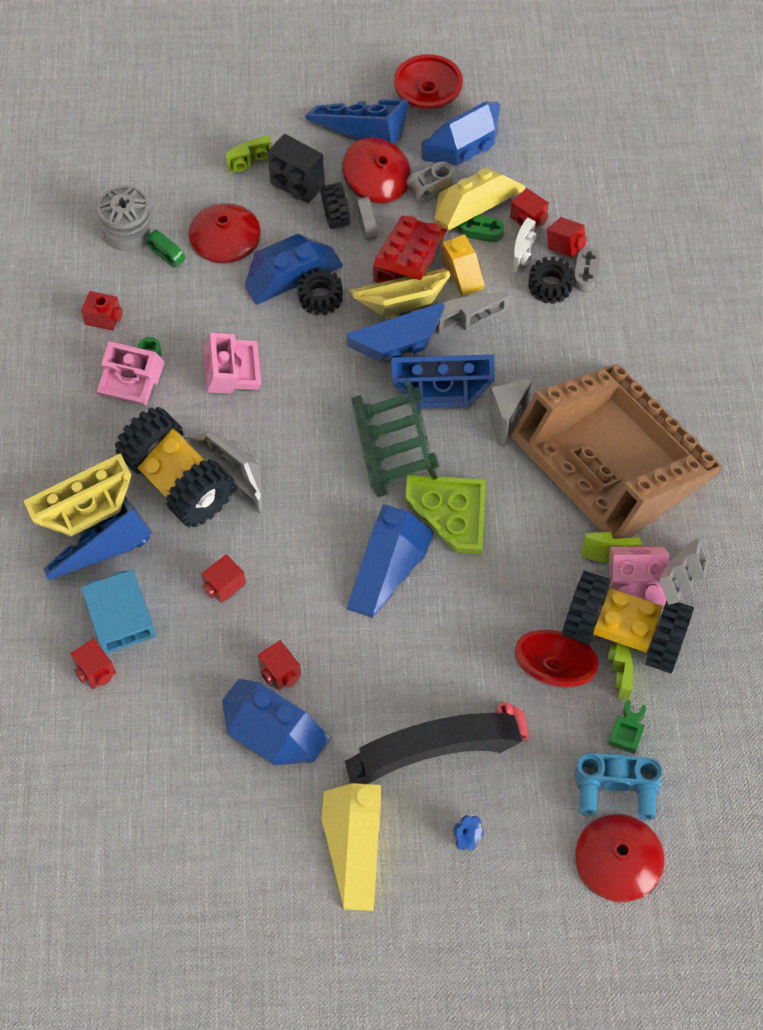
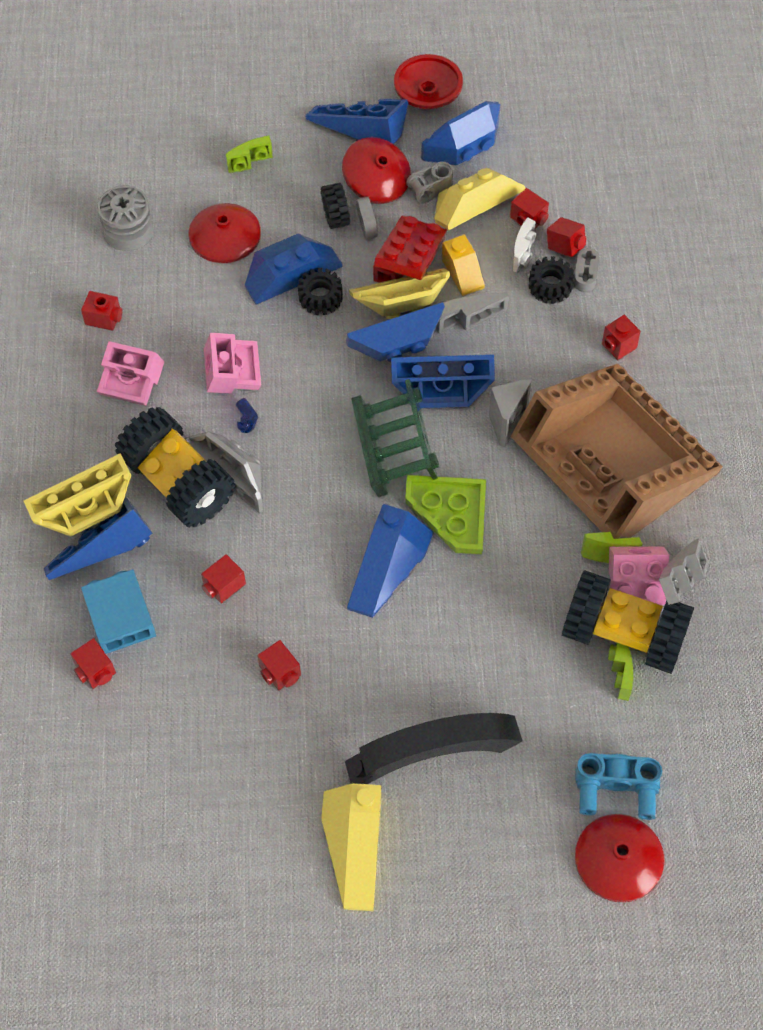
(150, 342): green bush -> none
(165, 248): green beam -> none
(249, 416): none -> clear blue arm
(271, 725): blue wedge -> none
(296, 168): black brick -> none
(468, 832): blue plant -> none
(482, 227): green beam -> none
(507, 708): coral arm -> none
(556, 659): red dish -> none
(621, 337): none -> red brick
(627, 730): green plate -> none

